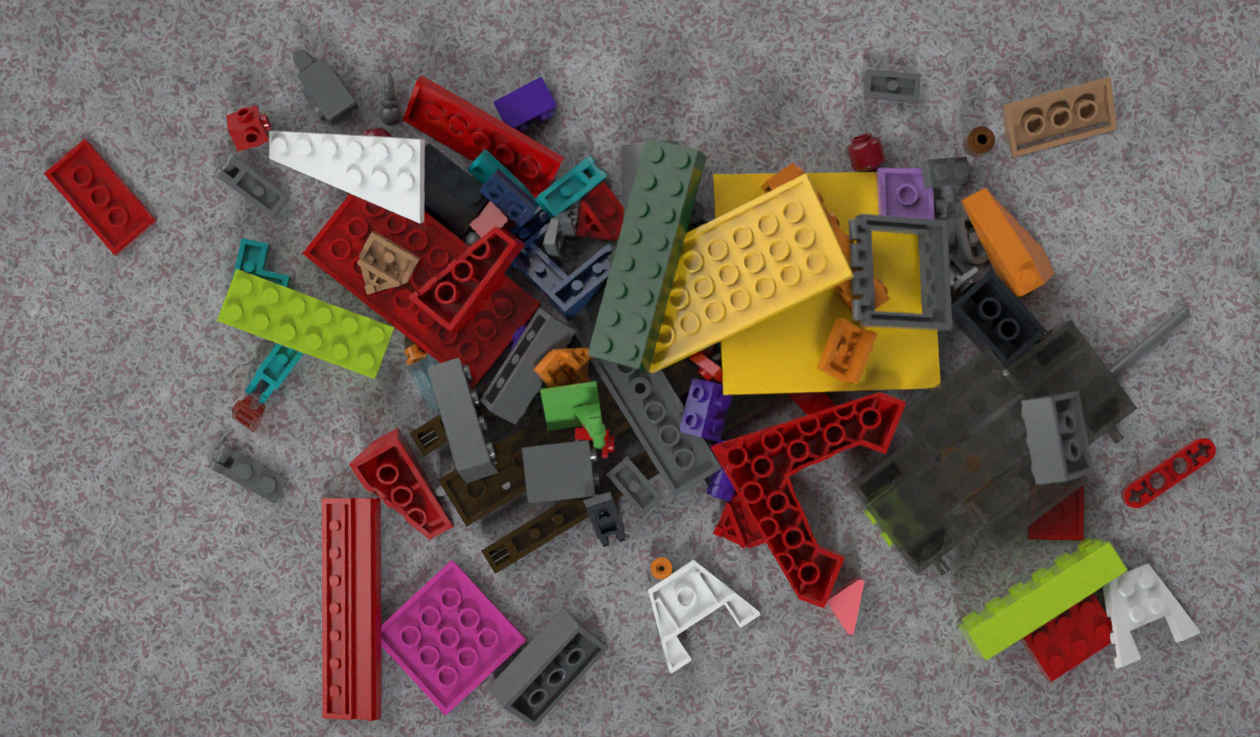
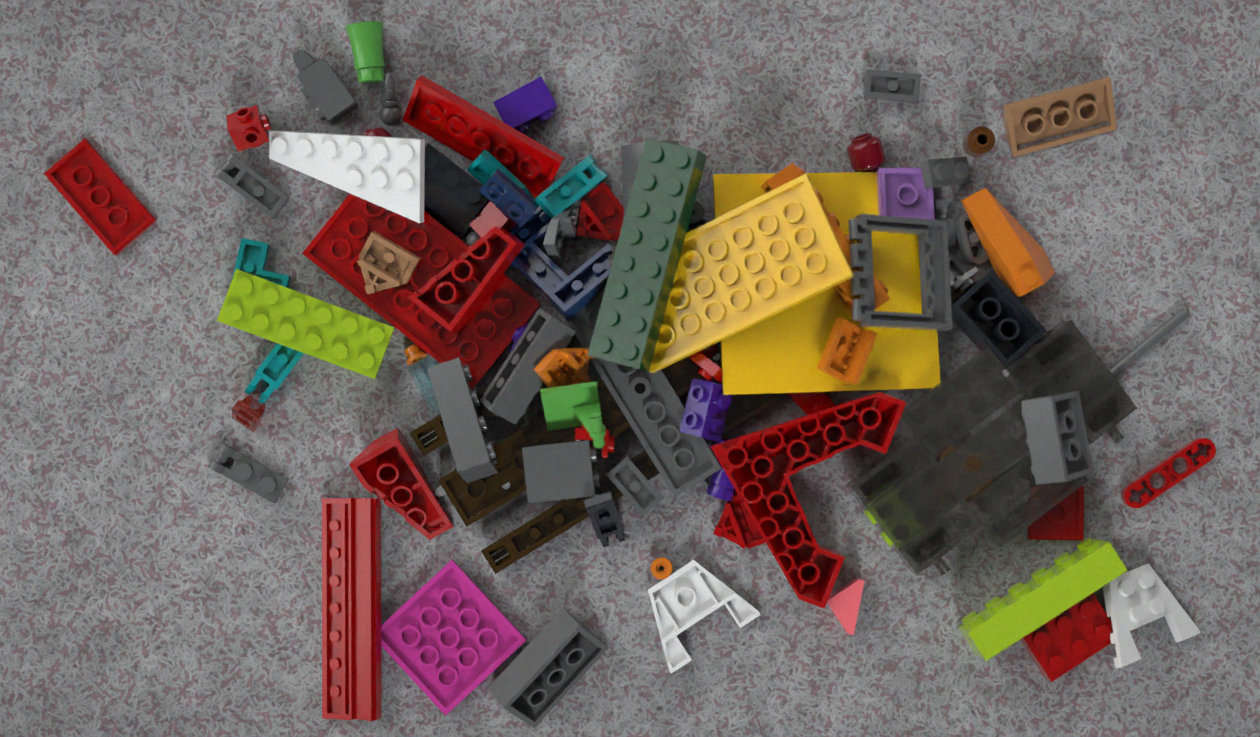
(367, 50): none -> bright green plant

